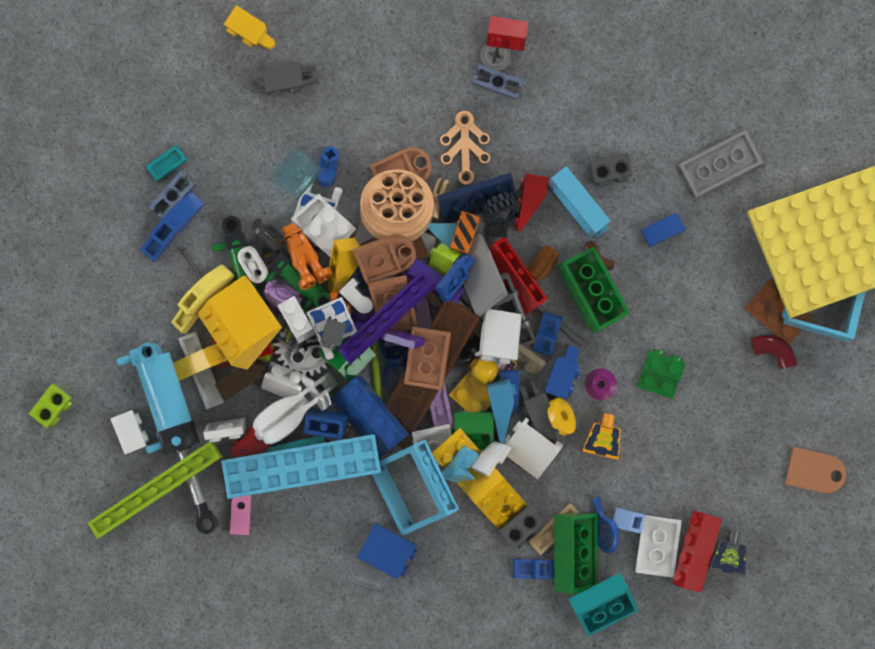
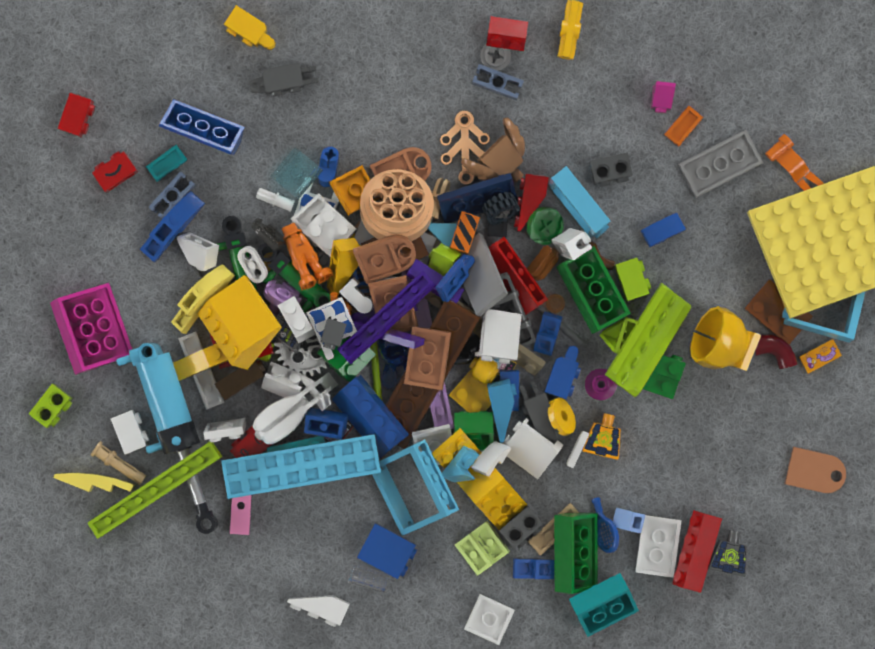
(76, 115): none -> red brick
(87, 481): none -> light yellow slope
(91, 328): none -> dark pink slope
(110, 458): none -> tan pin
(114, 171): none -> red brick
(198, 251): none -> white slope
(202, 127): none -> blue slope
(275, 199): none -> white axle
(327, 607): none -> white slope
(350, 188): none -> light orange tile
(475, 553): none -> yellowish green slope
(489, 619): none -> white plate
(501, 157): none -> medium nougat torso
(545, 225): none -> green tile
(555, 303): none -> clear orange plate
(570, 29): none -> yellow piece
(572, 243): none -> white brick
(577, 449): none -> white tile
(618, 333): none -> lime slope
(632, 279): none -> lime brick
(648, 340): none -> lime plate
(662, 96): none -> dark pink slope
(683, 126): none -> orange tile
(732, 342): none -> yellow plate
(792, 162): none -> orange flag
(820, 356): none -> light orange tile

